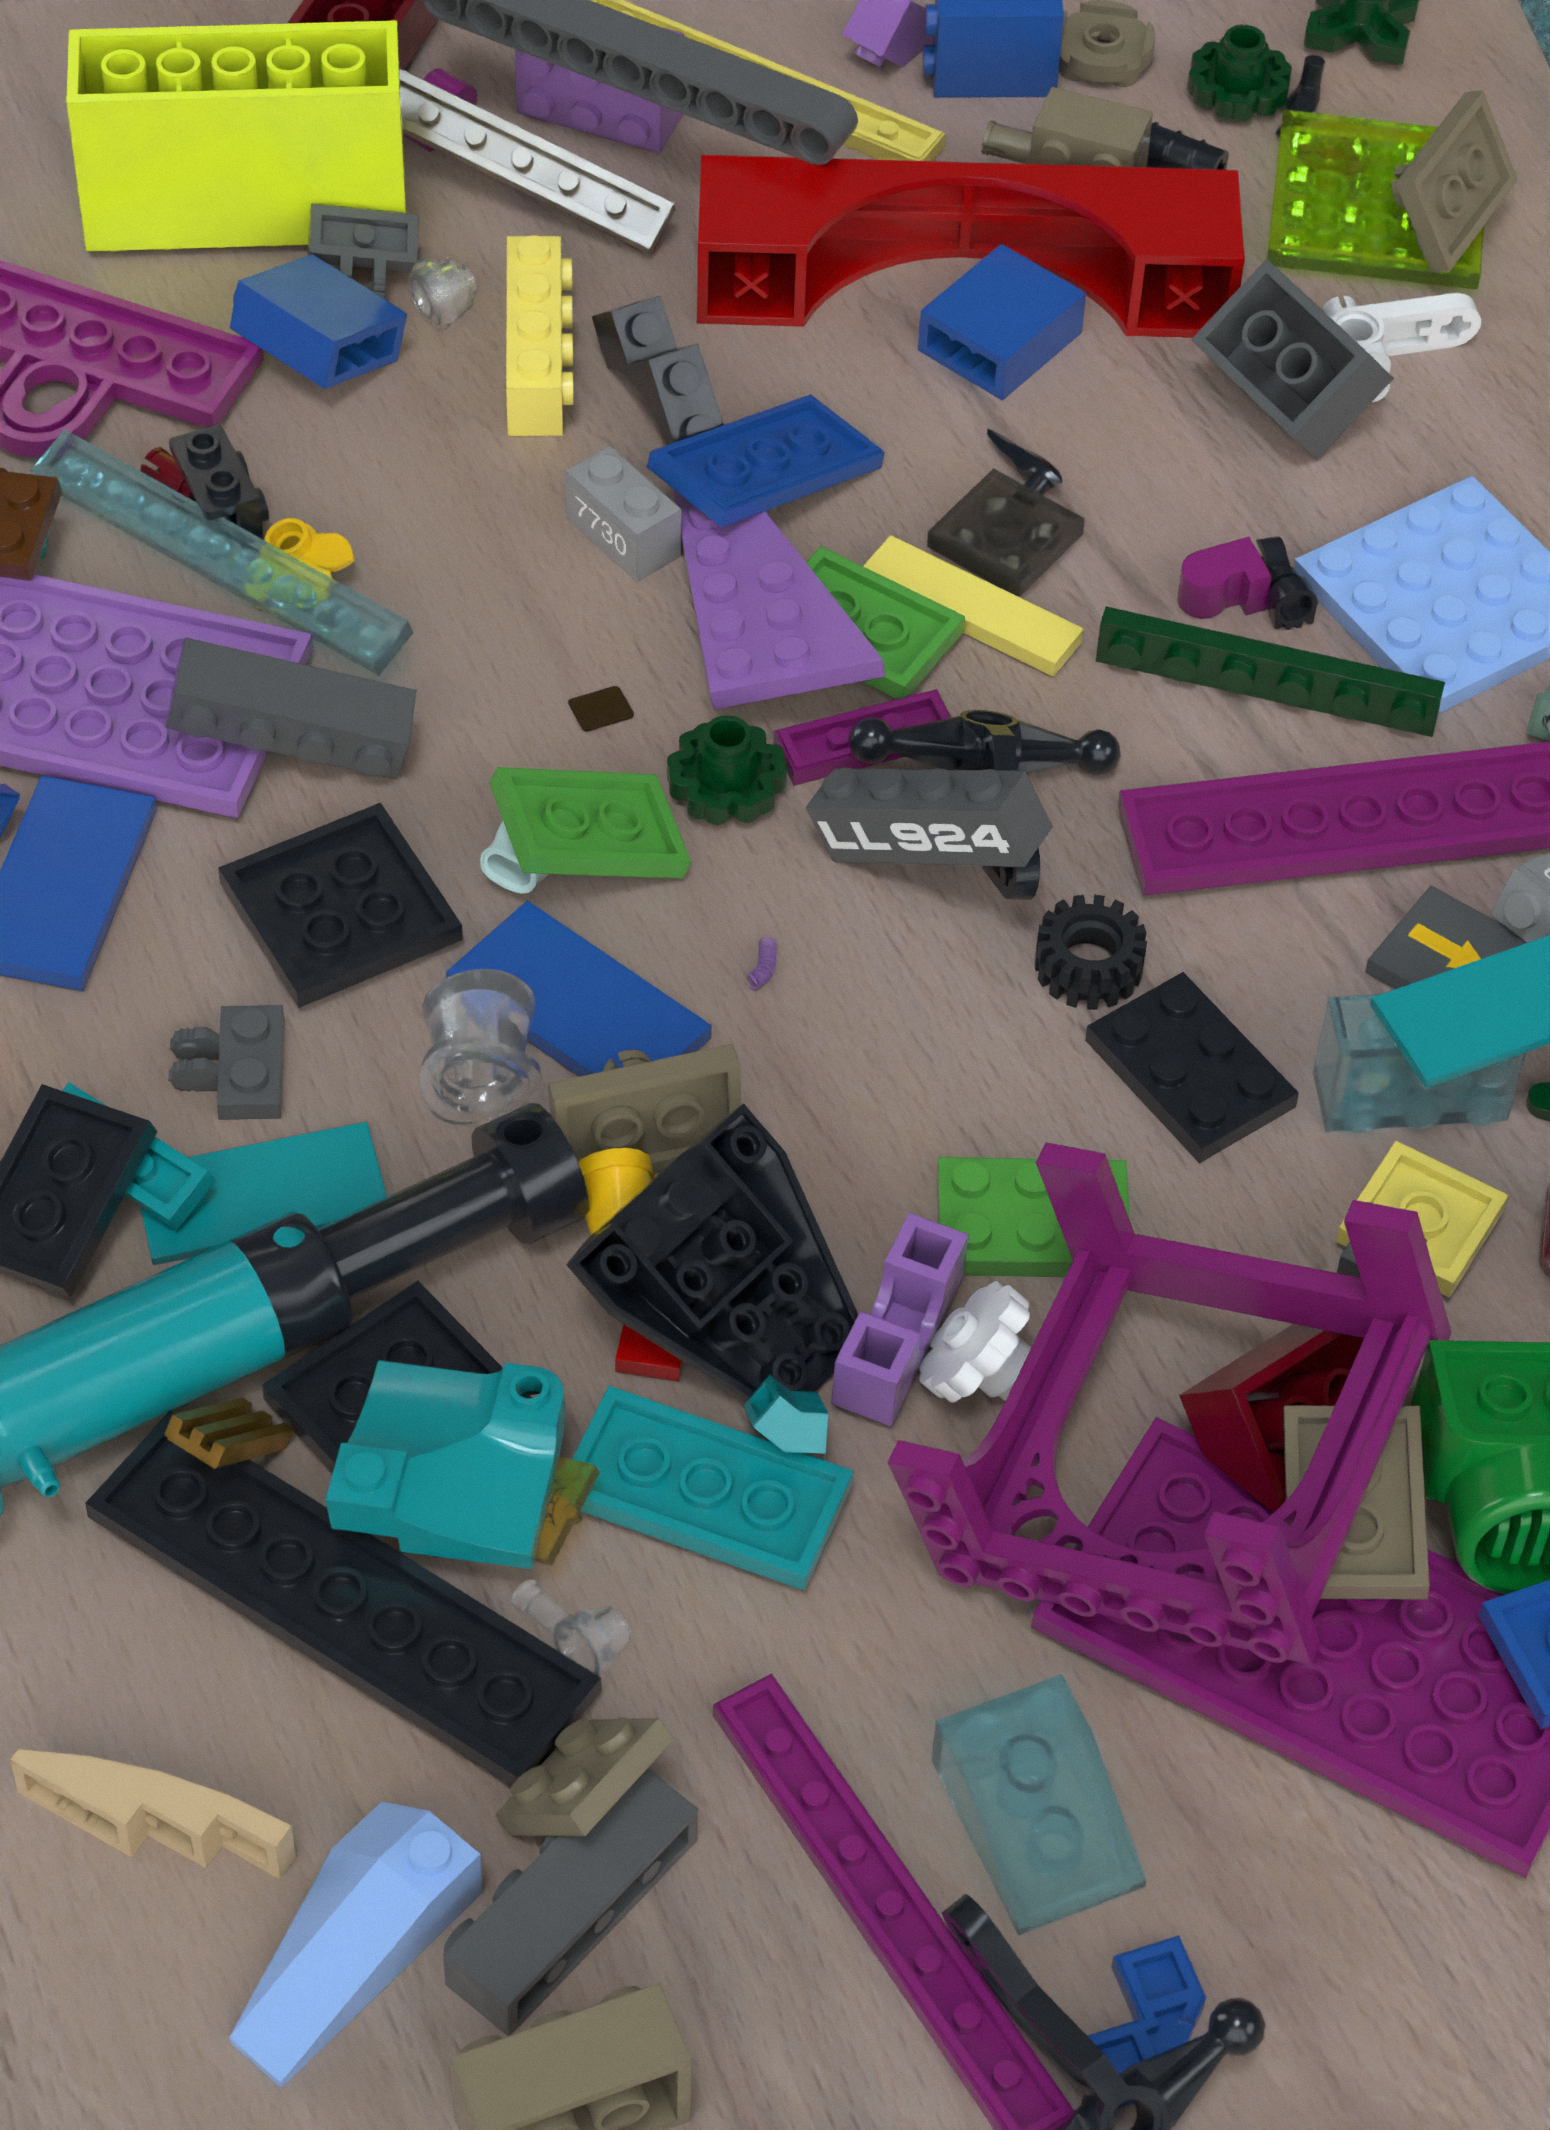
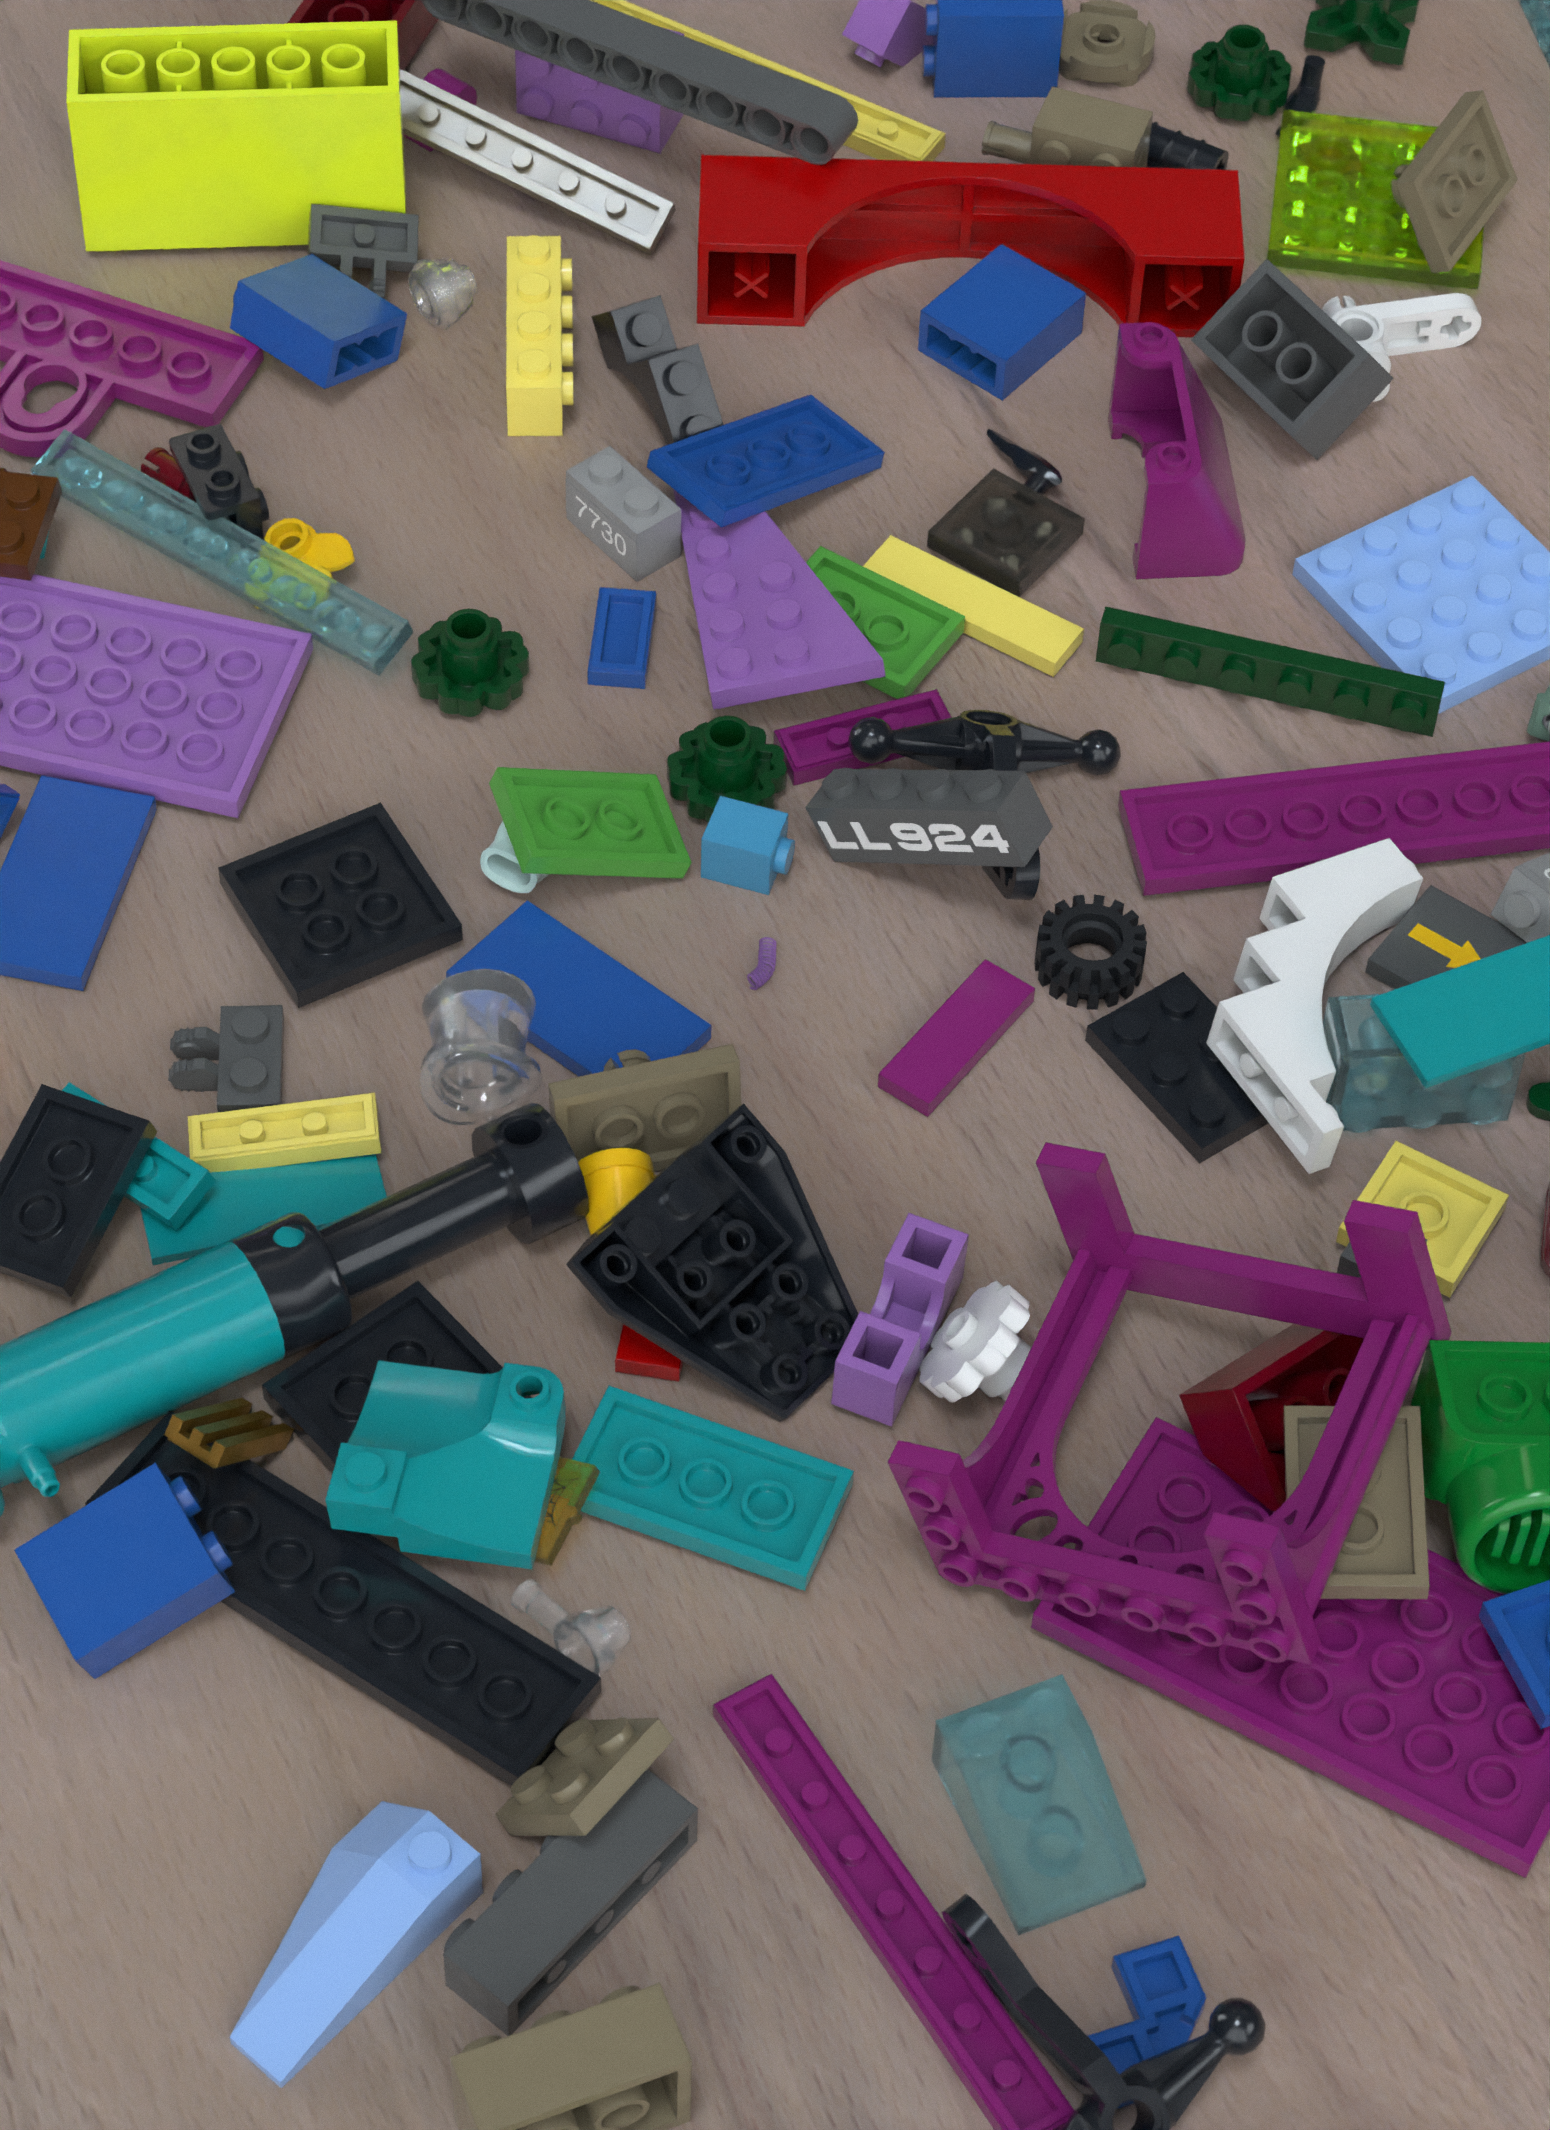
(127, 1569): none -> blue brick
(133, 1802): tan slope -> none
(285, 1133): none -> light yellow tile
(291, 709): dark grey brick -> none
(470, 664): none -> dark green plant
(601, 708): dark brown sticker -> none
(622, 638): none -> blue tile
(746, 845): none -> dark azure brick
(789, 1418): teal piece -> none
(956, 1037): none -> magenta tile
(1007, 1215): bright green plate -> none
(1190, 495): none -> magenta windscreen
(1224, 578): magenta leg -> none
(1275, 1029): none -> white arch
(1290, 595): black piece -> none

